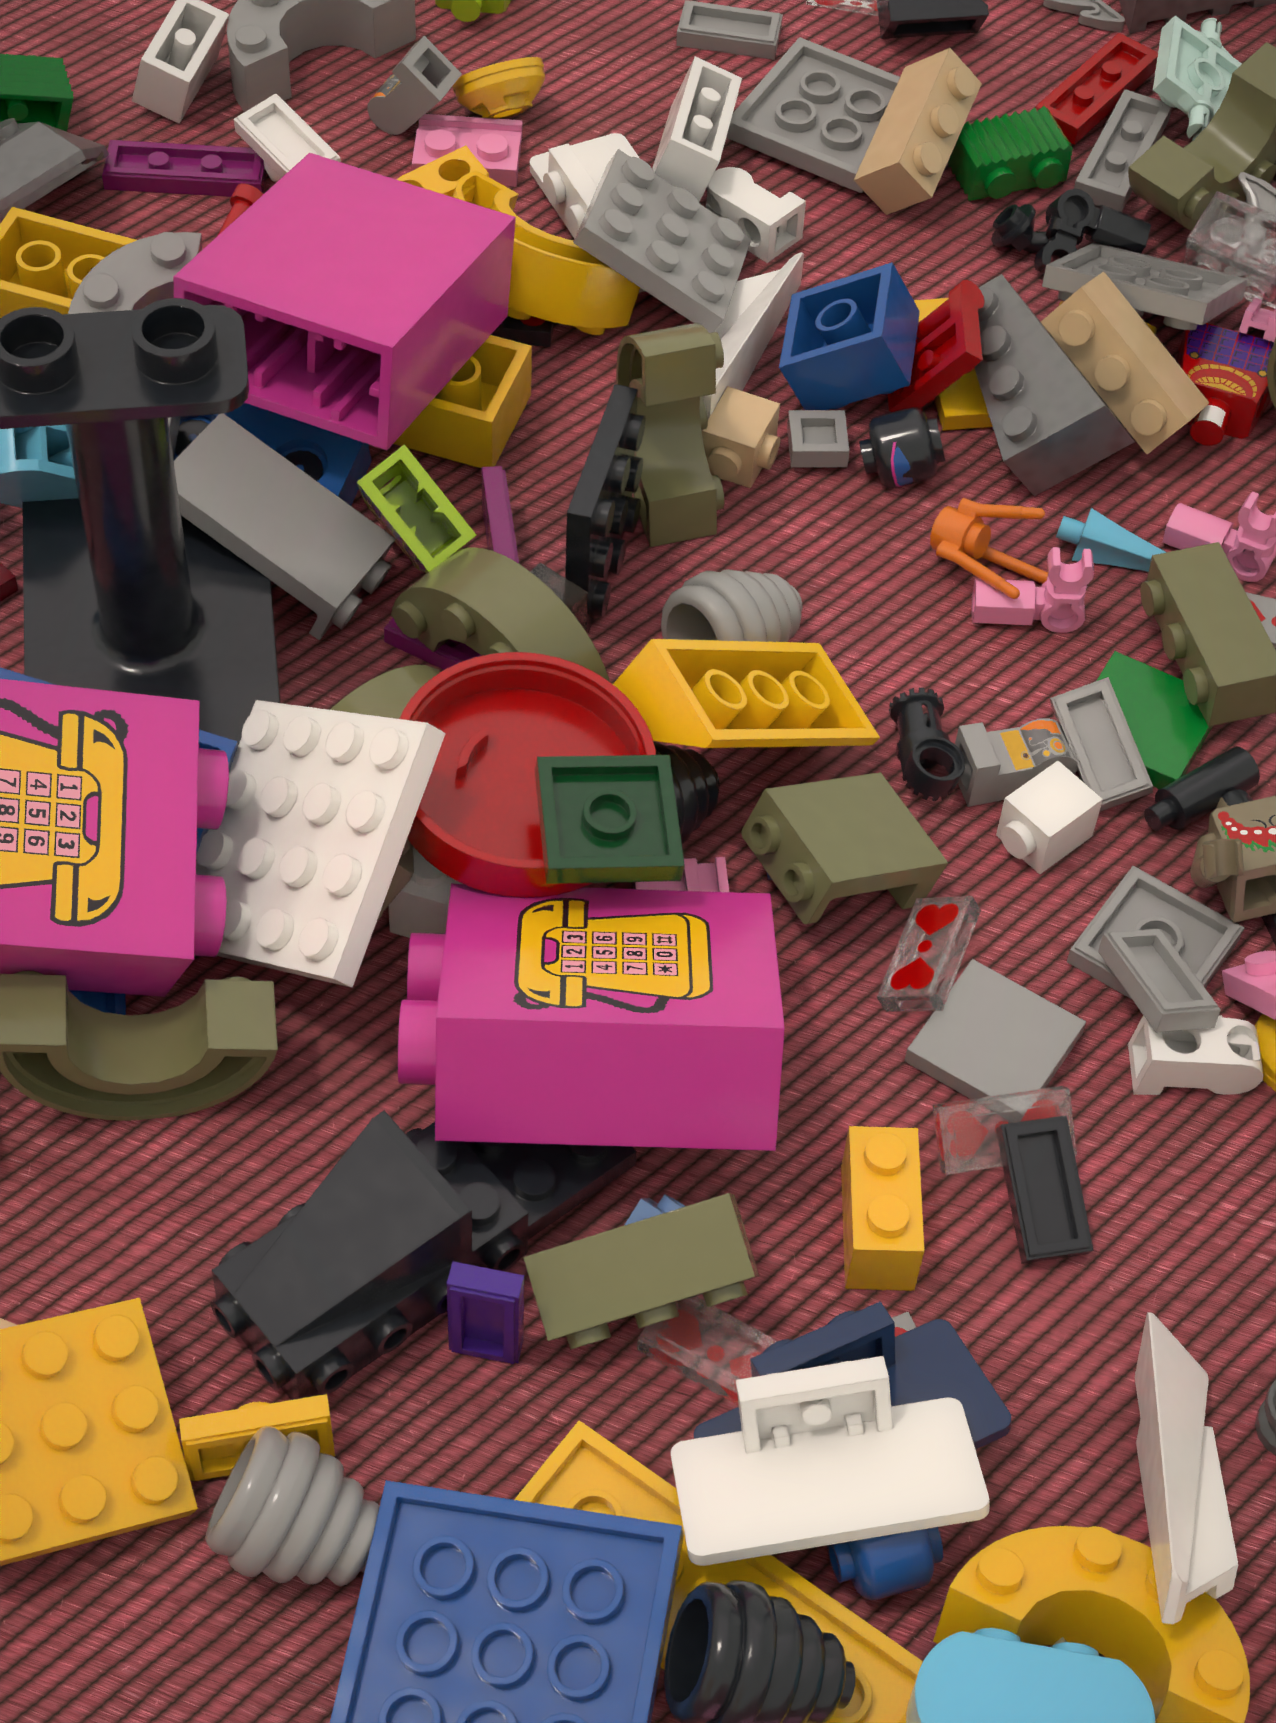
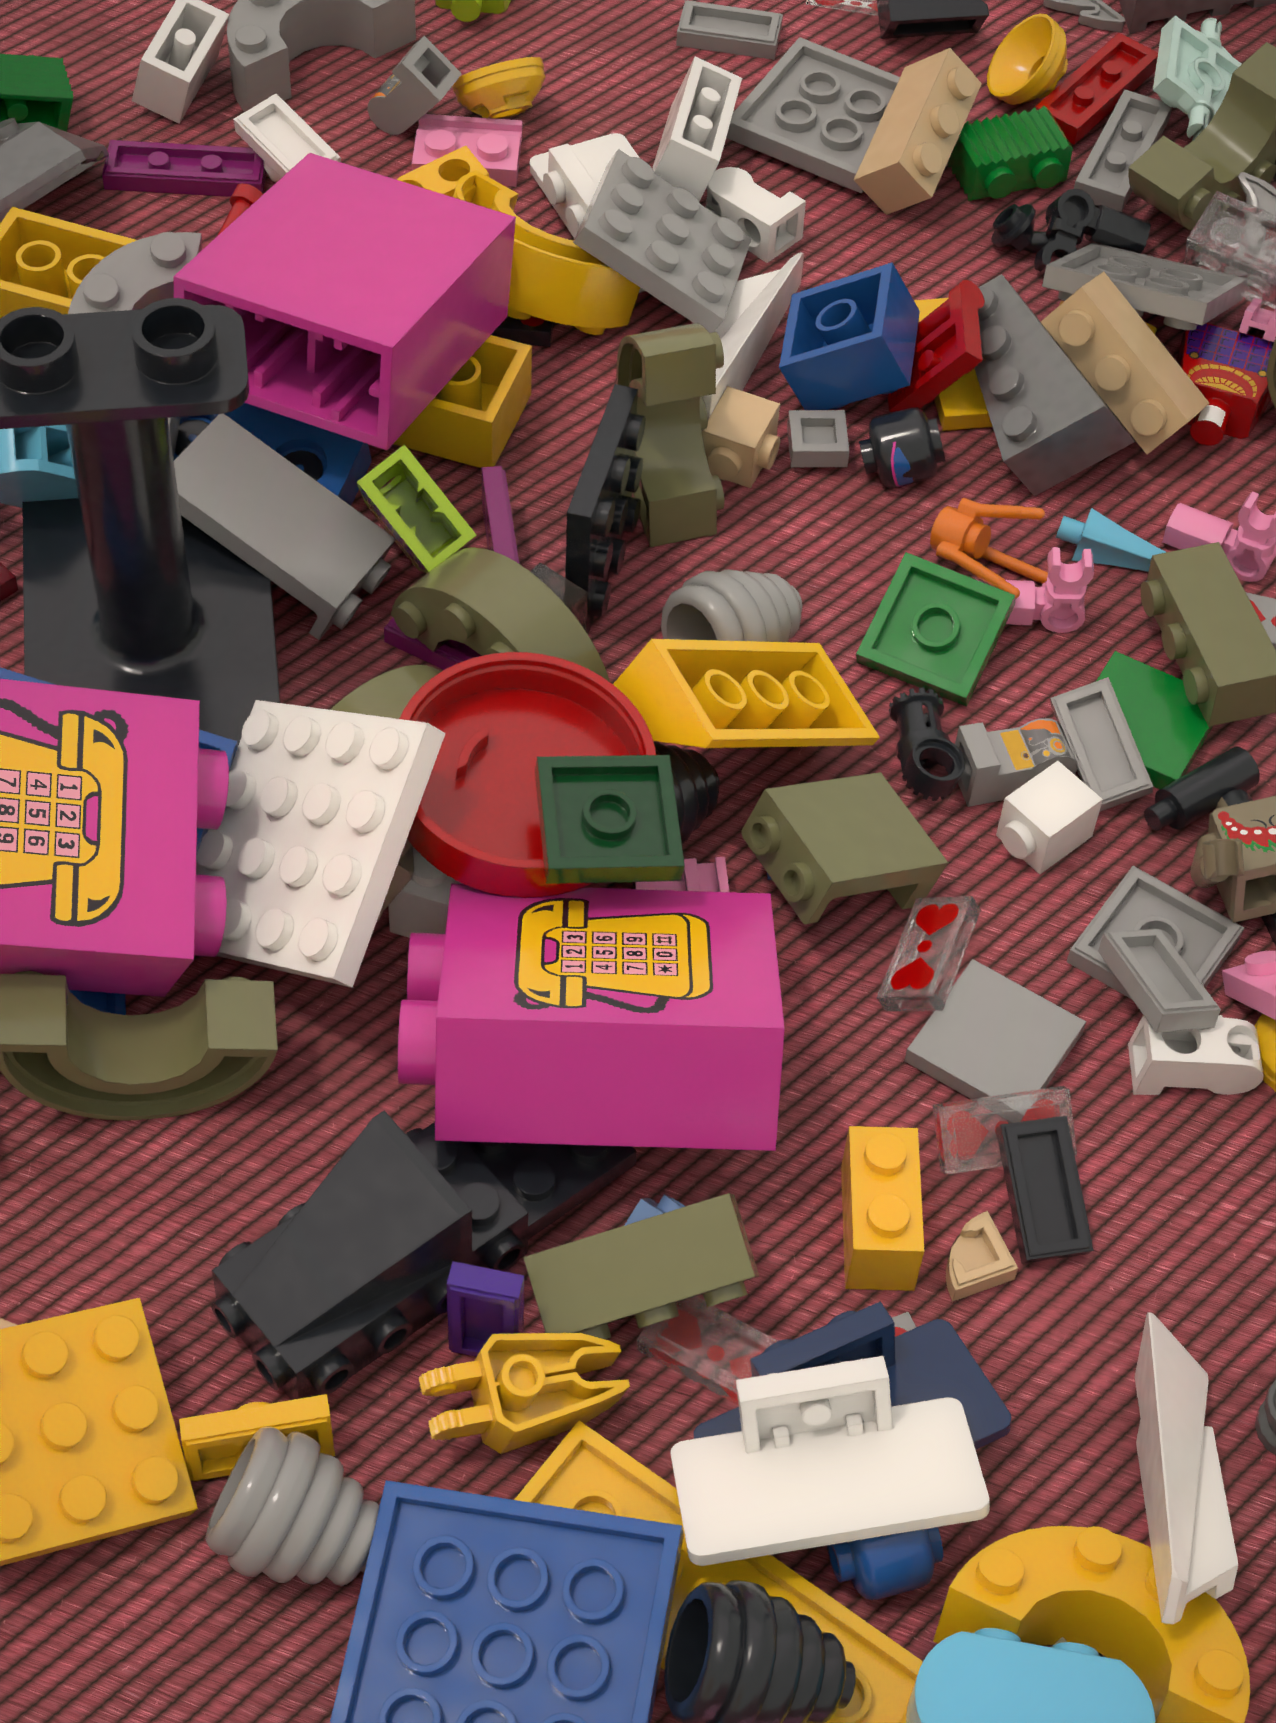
(525, 1388): none -> yellow hinge
(935, 629): none -> green tile
(978, 1259): none -> tan tile
(1028, 61): none -> yellow piece

